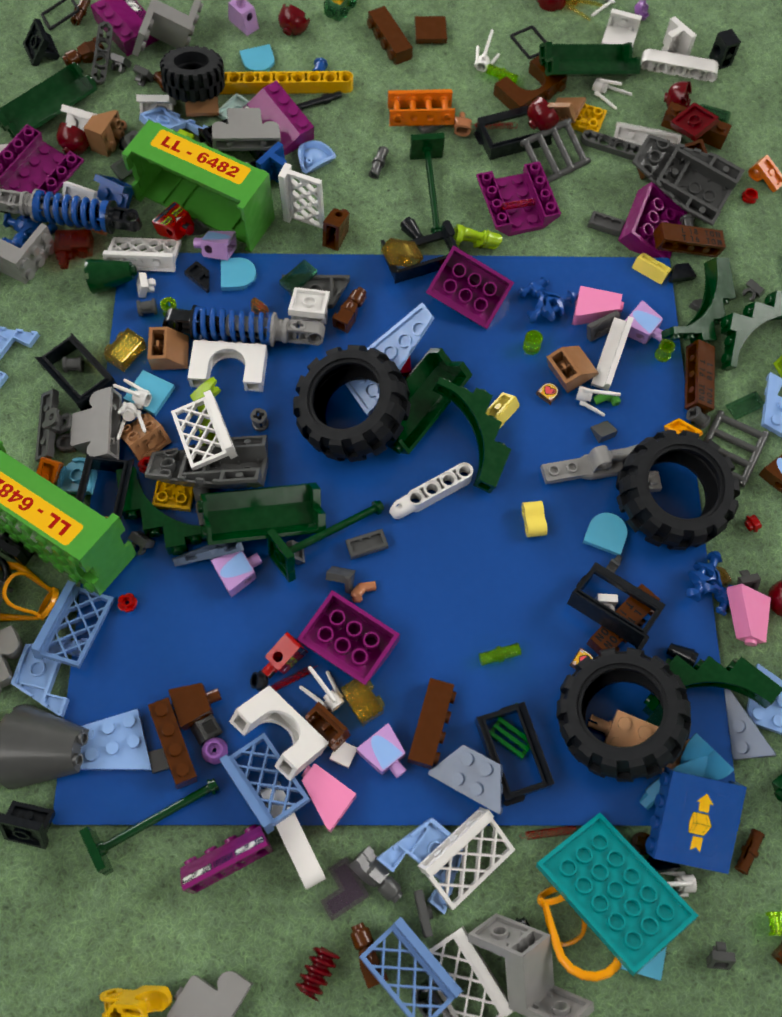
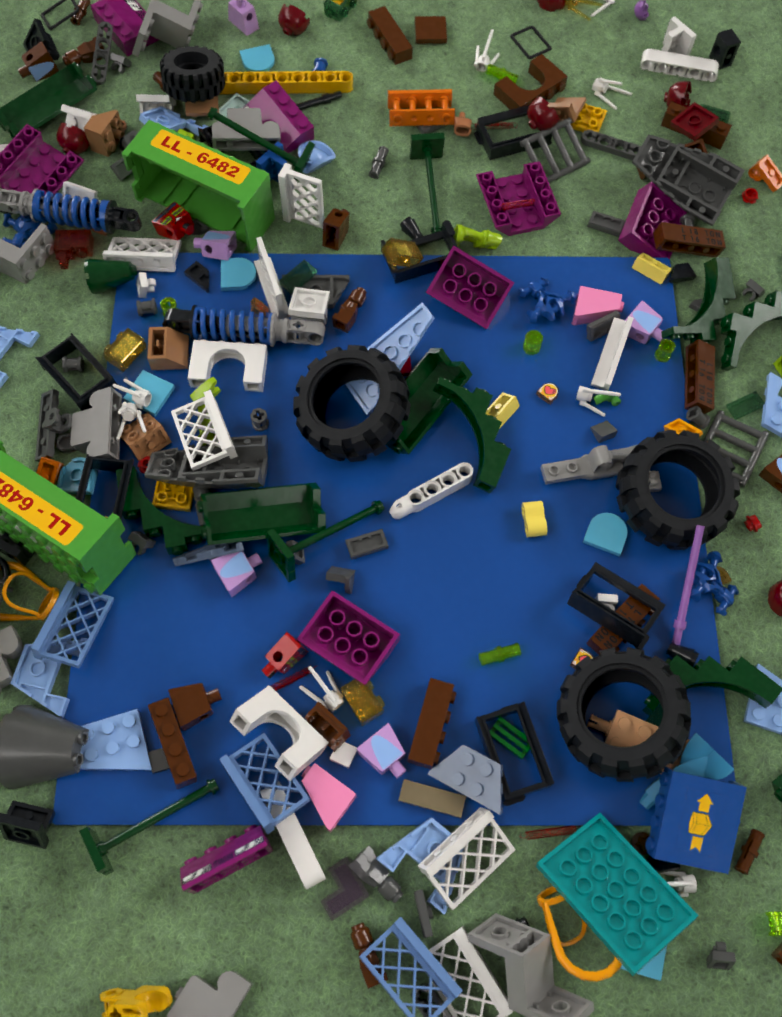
(38, 63): none -> reddish brown torso
(114, 189): blue bracket -> none
(127, 607): red plate -> none
(142, 75): dark grey tile -> none
(206, 729): dark grey slope -> none
(214, 743): medium lavender plate -> none
(259, 680): black plate -> none
(270, 282): none -> white fence
(299, 162): none -> dark green tile
(317, 972): dark red piece -> none
(360, 589): nougat arm -> none
(432, 798): none -> dark tan tile
(571, 367): medium nougat slope -> none
(588, 59): dark green panel -> none
(614, 563): dark grey piece -> none
(621, 27): white bracket -> none
(638, 134): white fence -> none
(680, 623): none -> medium lavender bar
(745, 737): sand blue wing -> none
(749, 580): dark grey tile -> none
(749, 614): bright pink slope -> none

